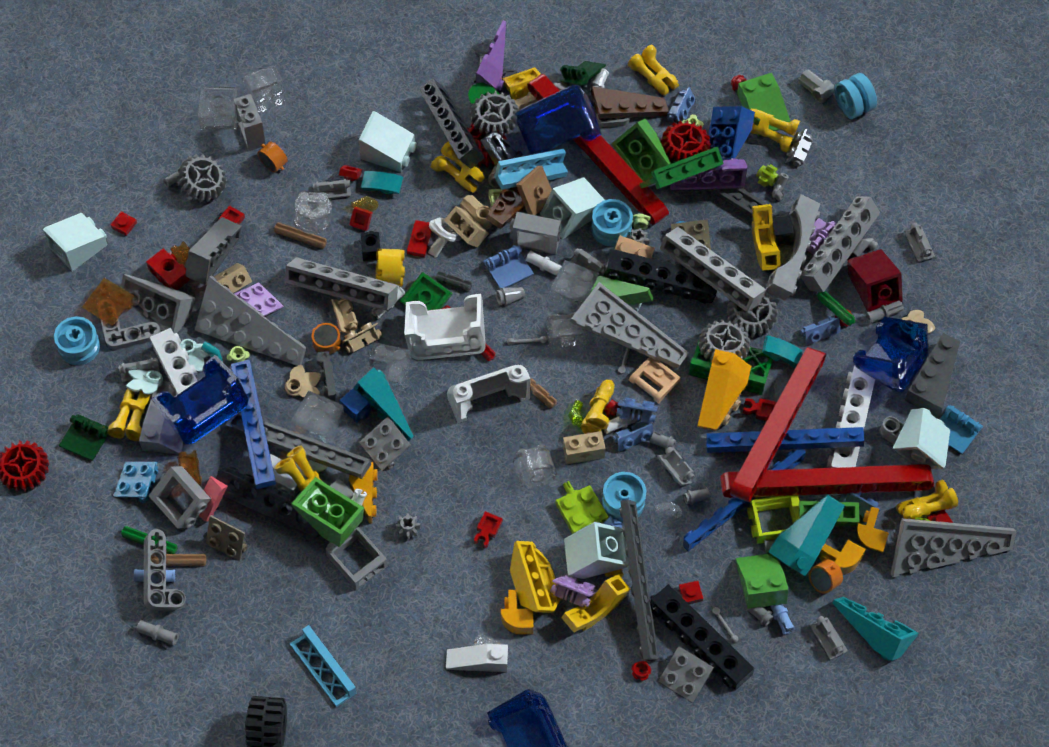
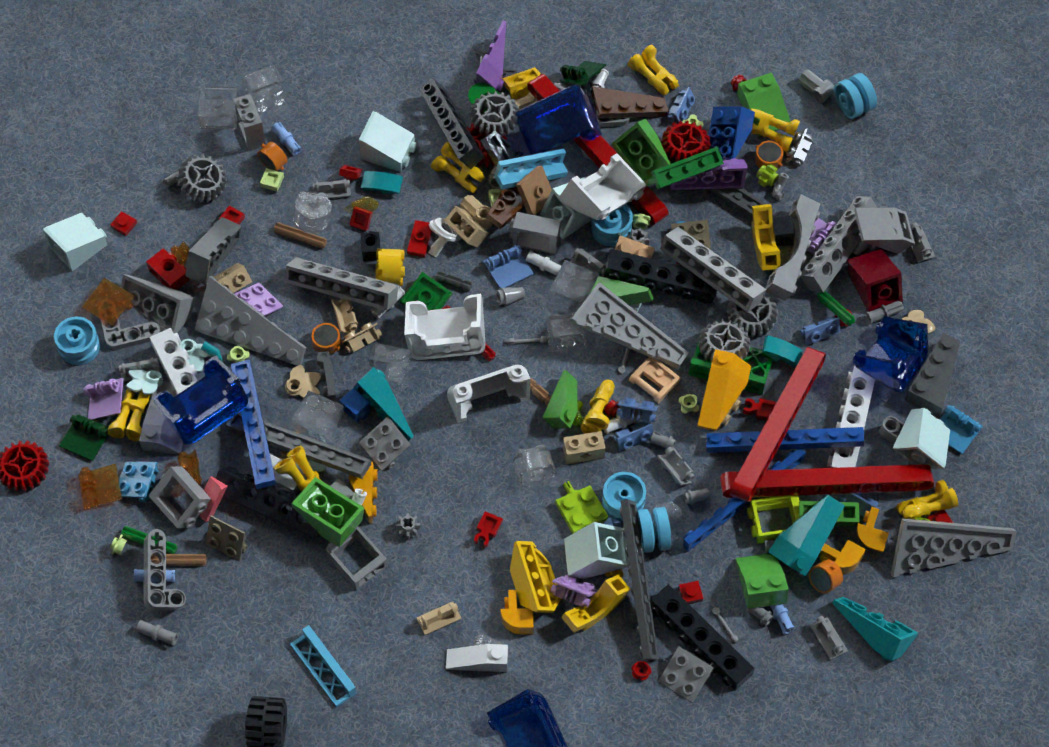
(99, 486): none -> clear orange hinge
(104, 398): none -> lavender hinge
(118, 545): none -> yellowish green plate
(271, 179): none -> yellowish green plate
(286, 138): none -> light blue pin
(439, 618): none -> tan hinge
(563, 403): none -> bright green slope
(604, 190): none -> white windscreen
(654, 529): none -> medium azure wheel
(692, 399): none -> yellowish green plate
(768, 153): none -> piece
(884, 228): none -> light grey slope

